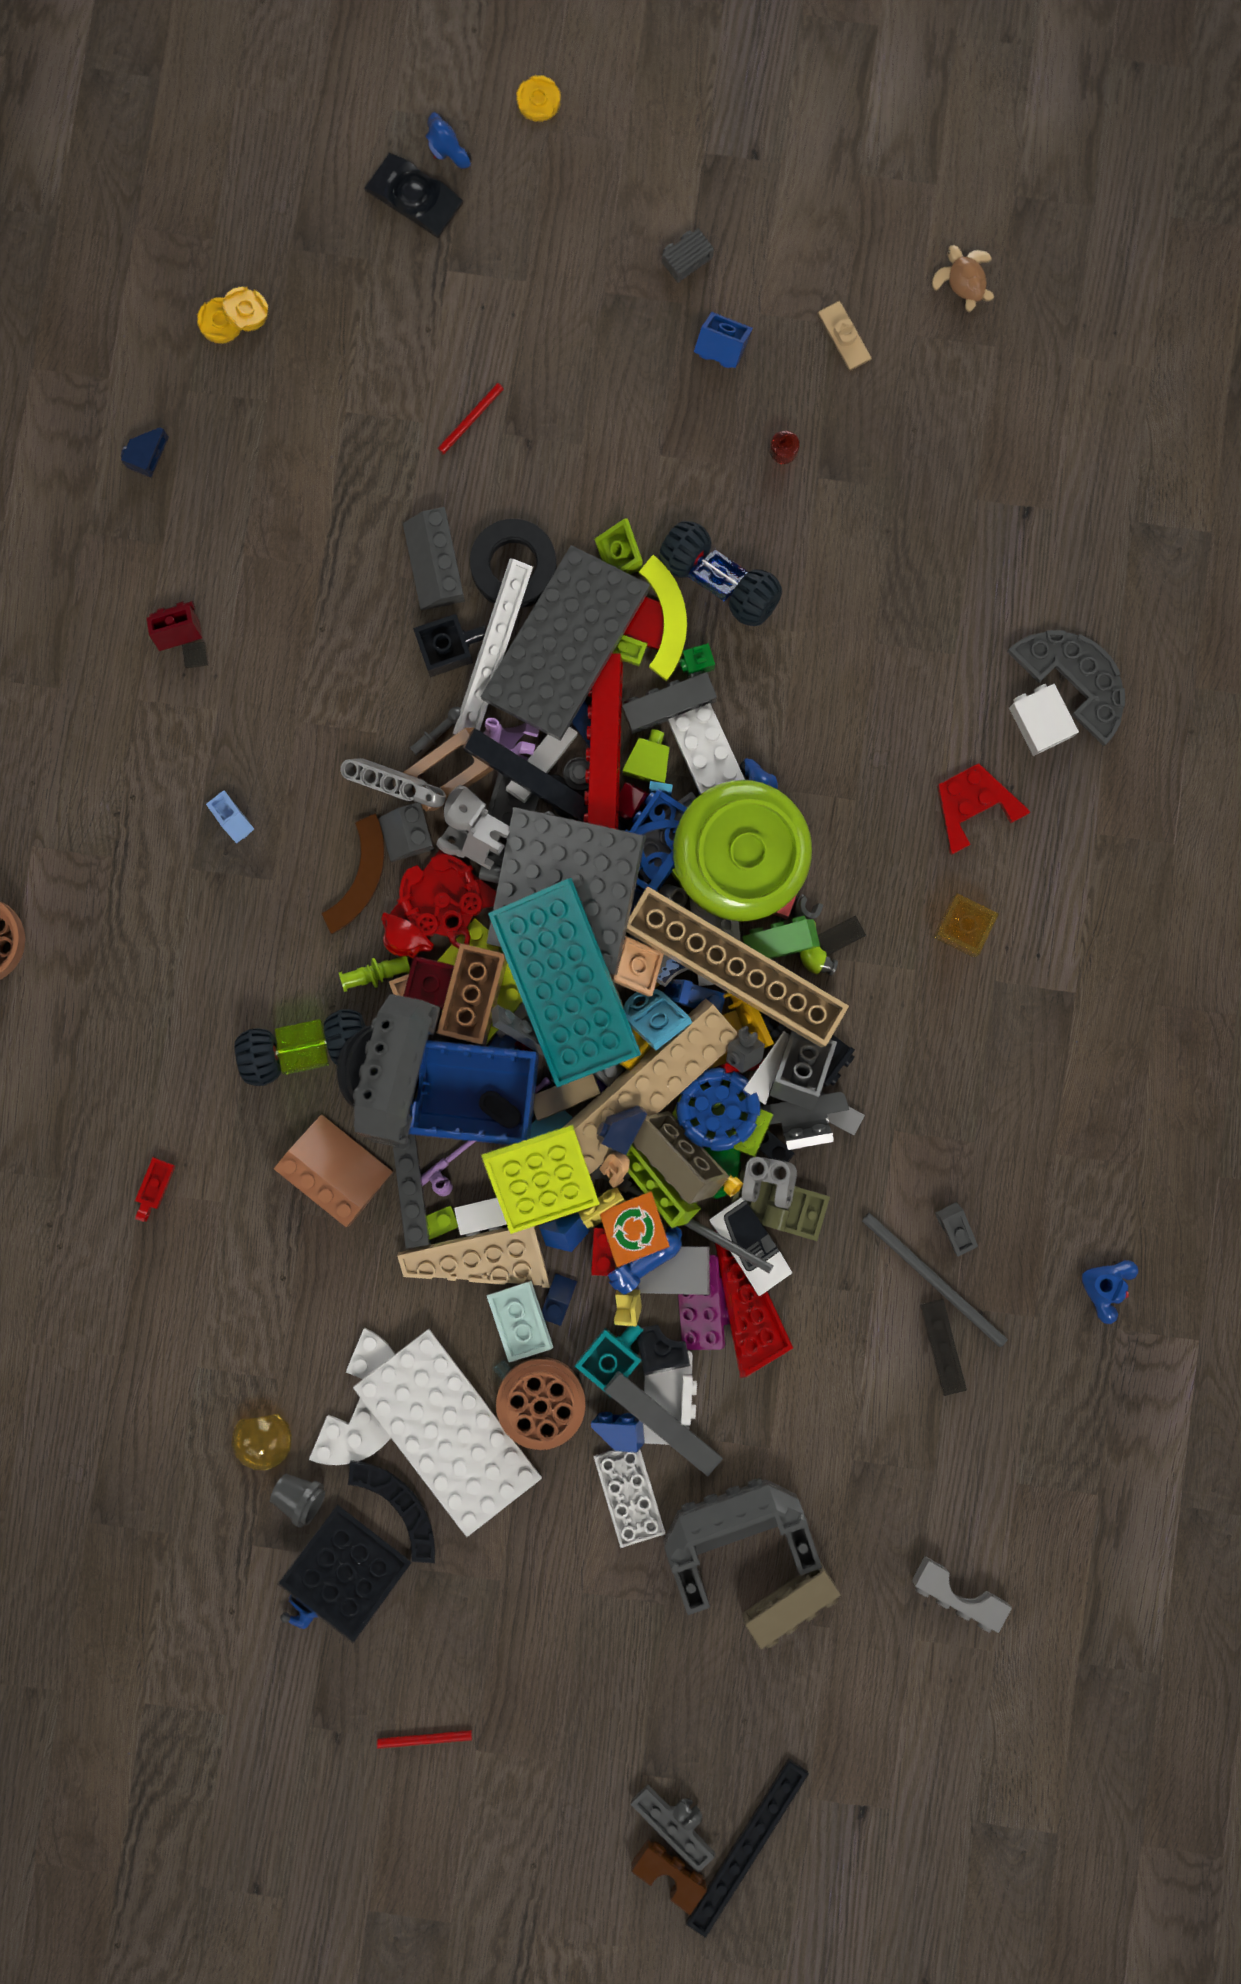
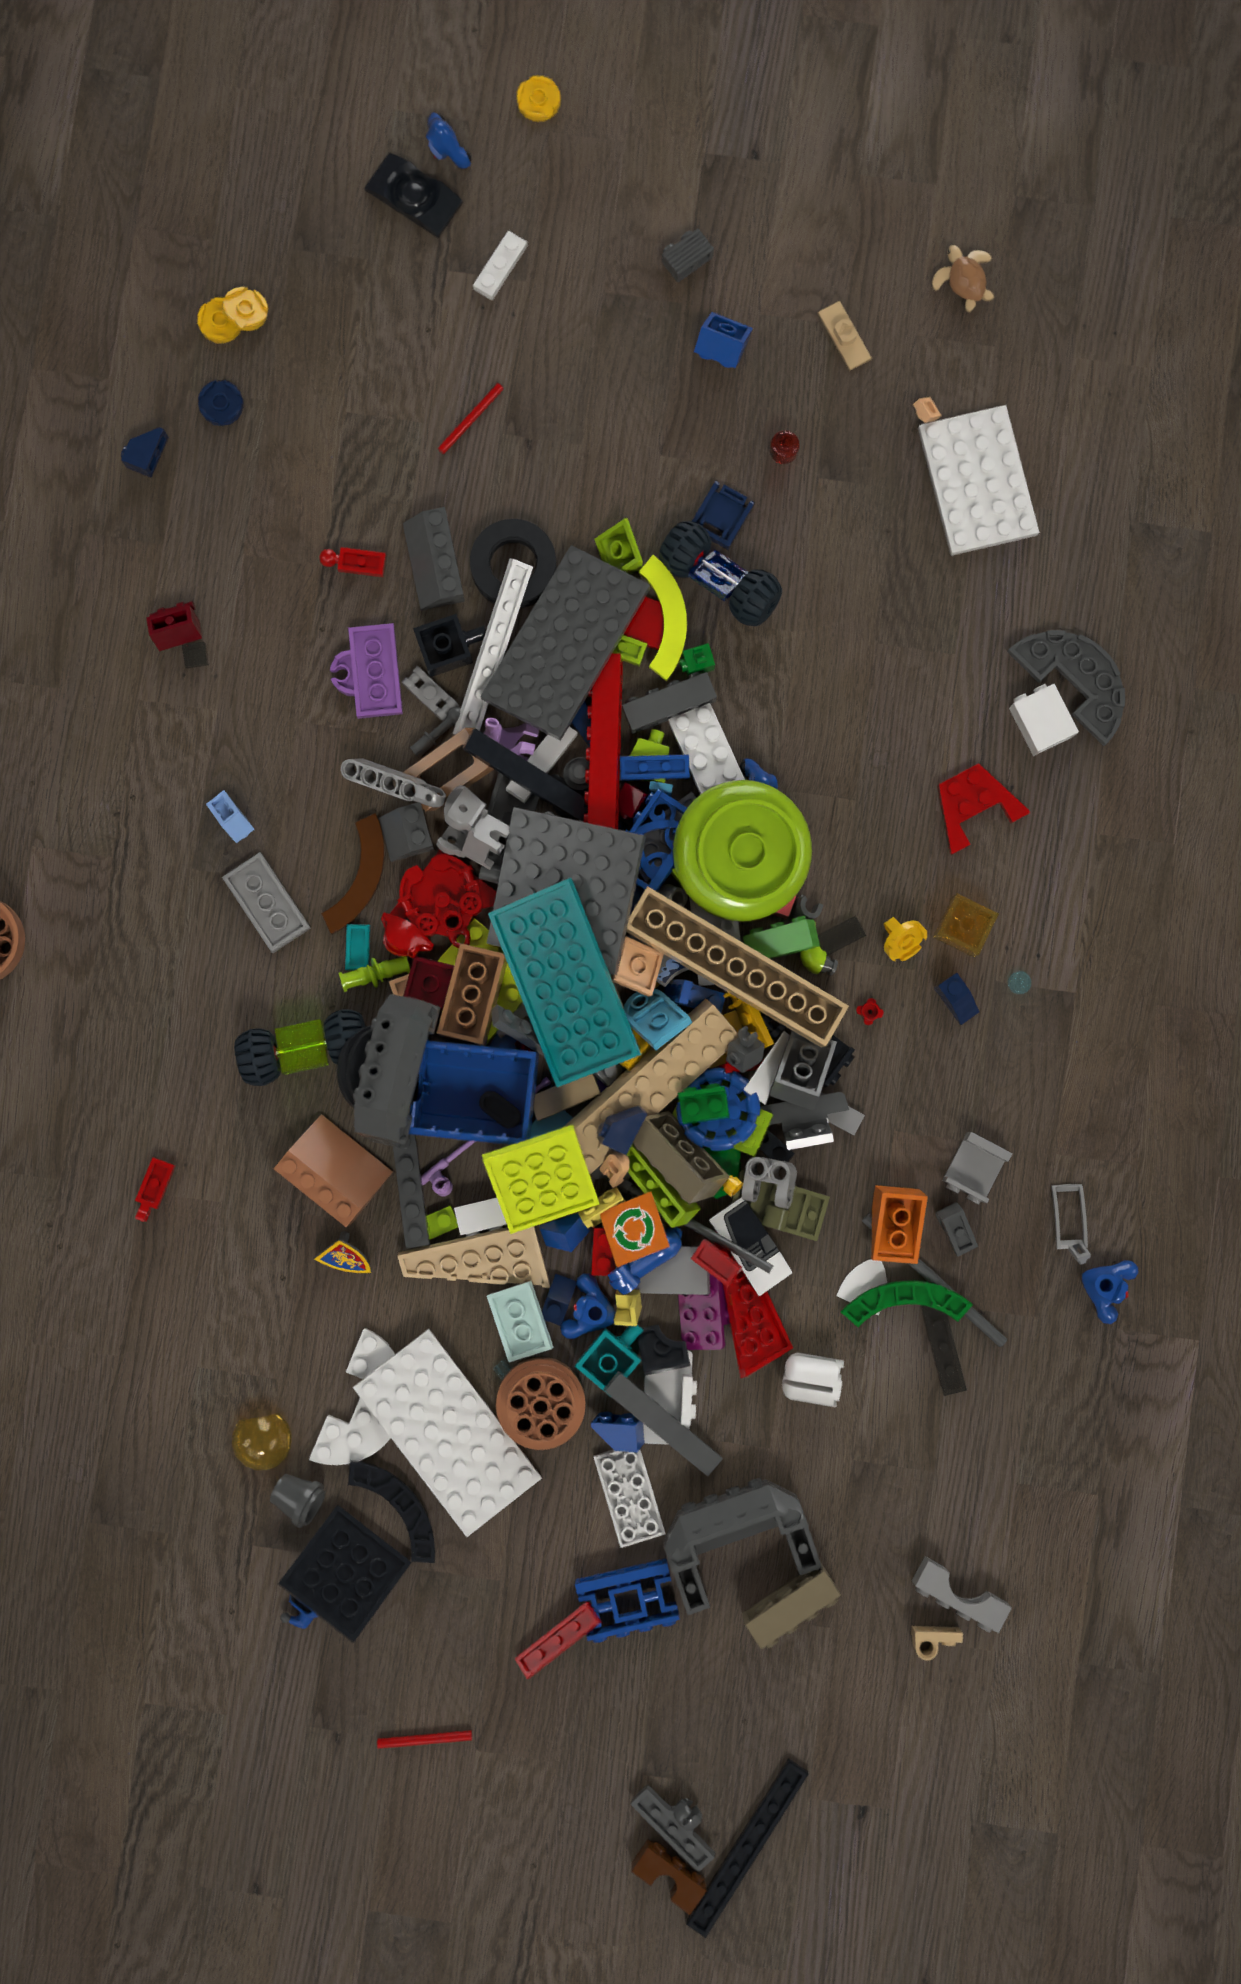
(220, 403): none -> dark blue tile
(266, 902): none -> light grey tile
(344, 1256): none -> shield
(355, 561): none -> red plate
(357, 946): none -> teal tile
(371, 671): none -> medium lavender plate
(429, 693): none -> light grey plate
(500, 265): none -> white plate
(557, 1640): none -> red tile
(590, 1311): none -> blue head
(622, 1579): none -> blue fence
(654, 767): none -> blue tile
(703, 1104): none -> green bracket
(716, 1262): none -> red tile
(724, 513): none -> dark blue container
(812, 1379): none -> white cylinder
(861, 1279): none -> white sticker
(870, 1005): none -> red plate
(897, 1224): none -> orange slope
(902, 1293): none -> green tile
(903, 939): none -> yellow tile
(926, 410): none -> light nougat plate
(946, 1635): none -> tan plate
(957, 998): none -> dark blue slope
(975, 1167): none -> light grey panel
(978, 480): none -> white plate
(1019, 982): none -> clear light blue piece
(1071, 1245): none -> light grey sword

